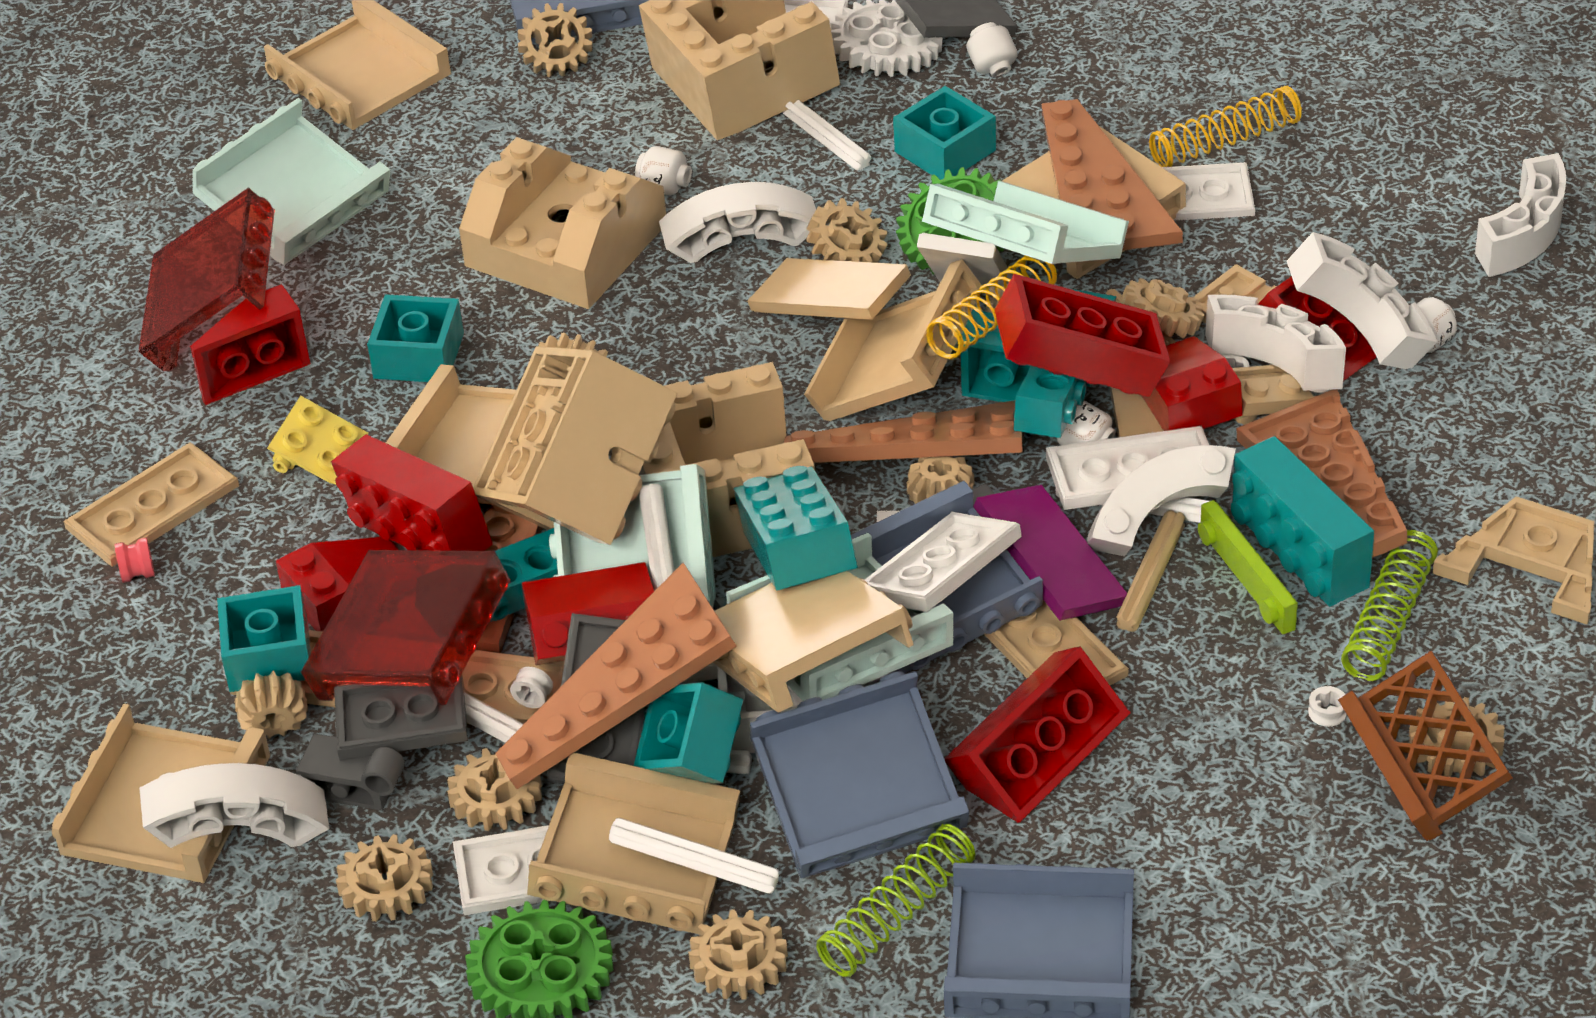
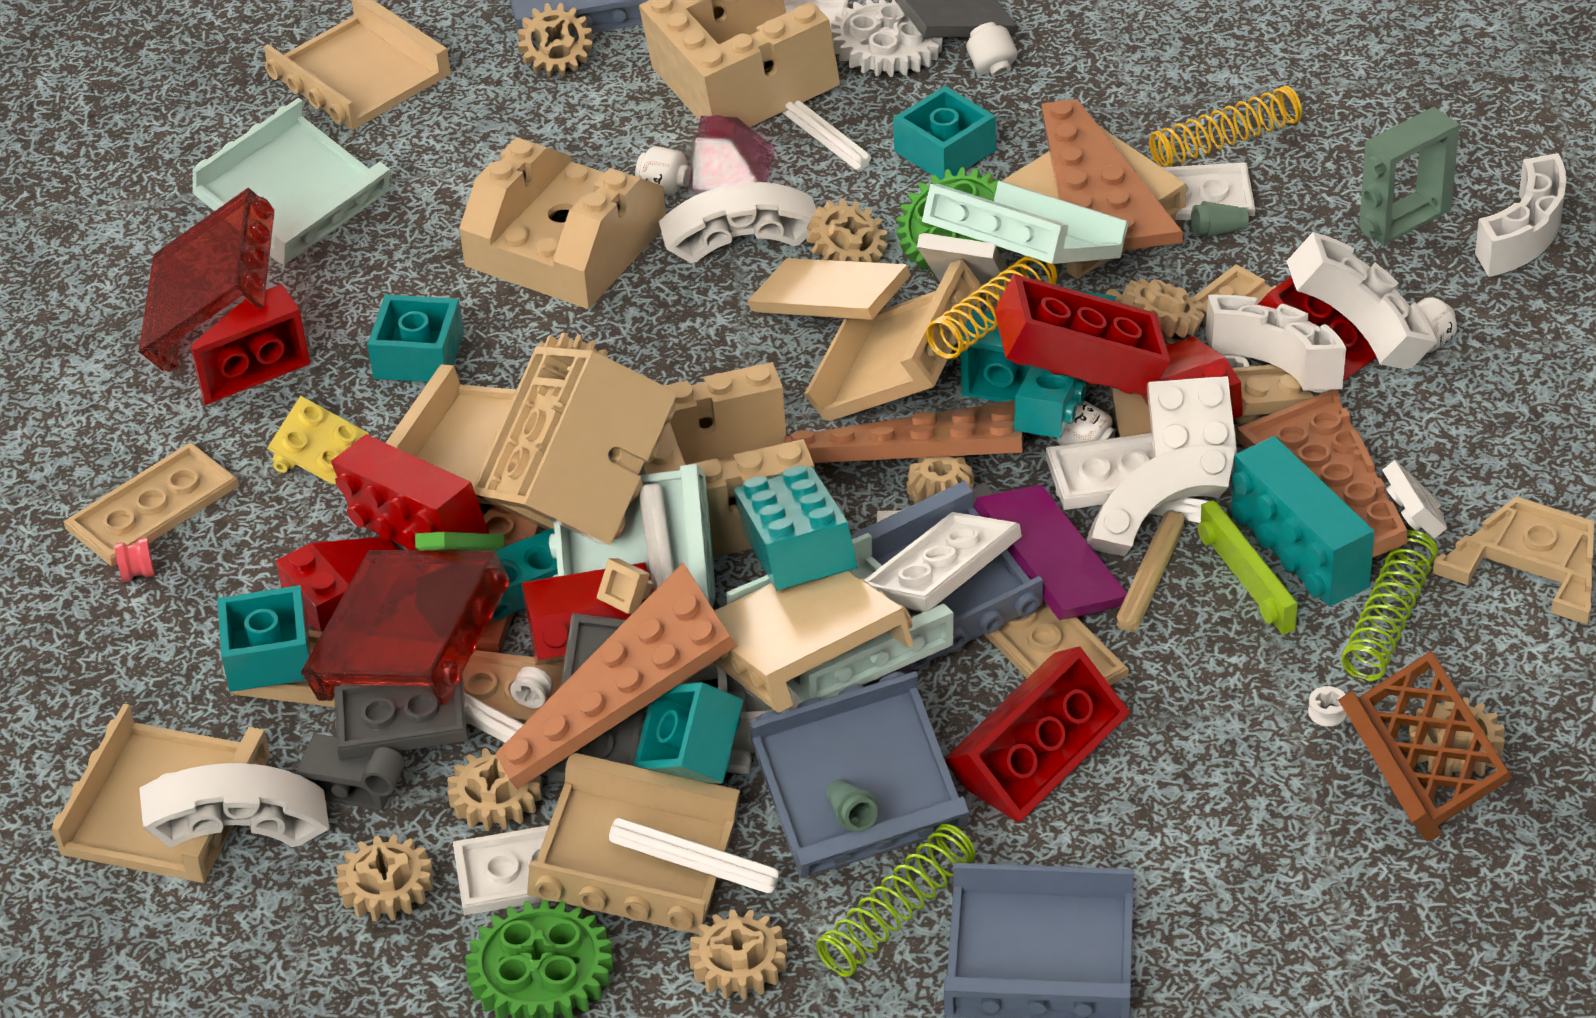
(271, 704): tan gear -> none
(458, 541): none -> bright green tile
(624, 585): none -> tan tile
(729, 154): none -> slope
(853, 806): none -> sand green cone
(1190, 413): none -> white plate
(1217, 219): none -> sand green cone
(1419, 504): none -> white wing
(1437, 142): none -> sand green window

